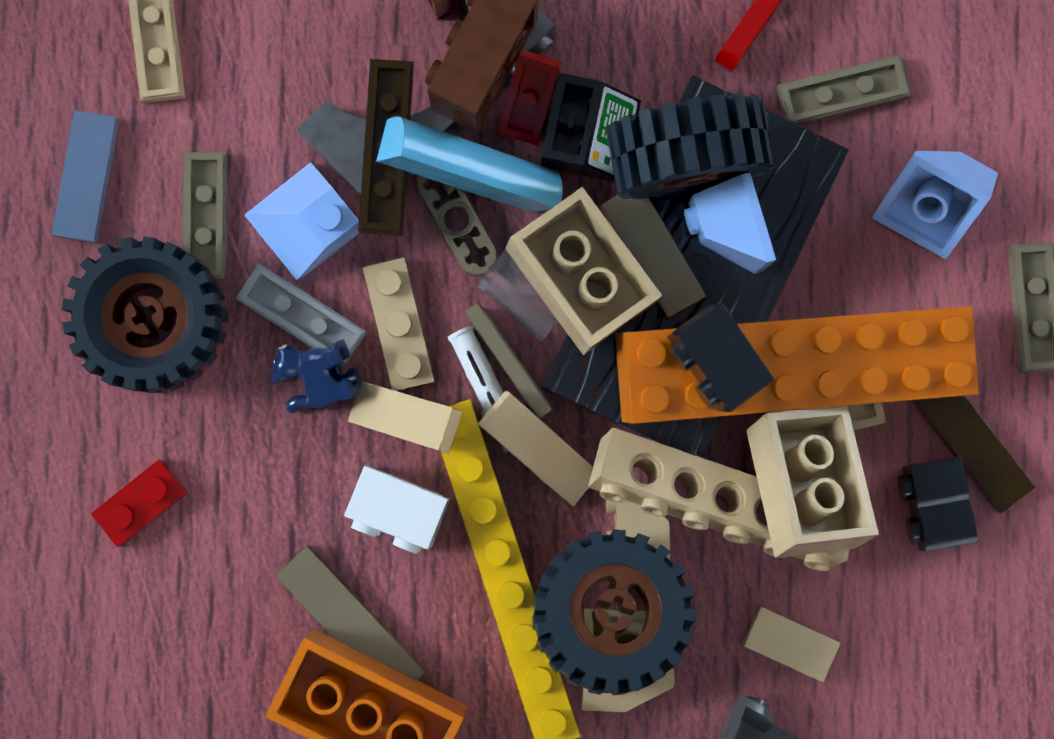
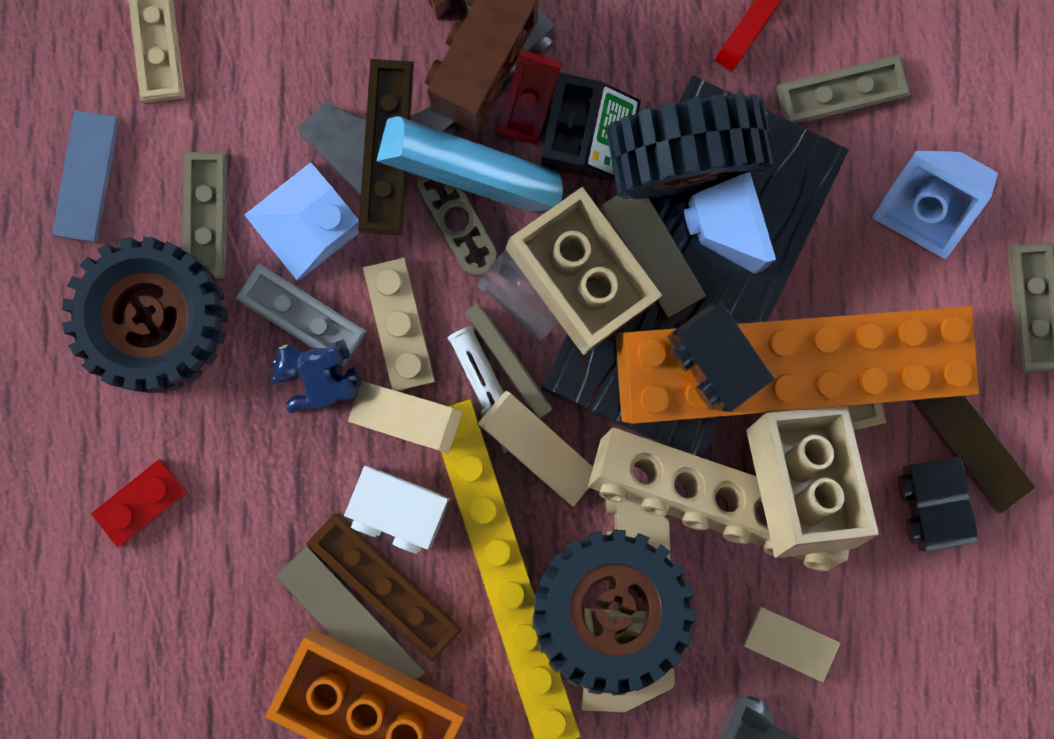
(384, 586): none -> reddish brown tile

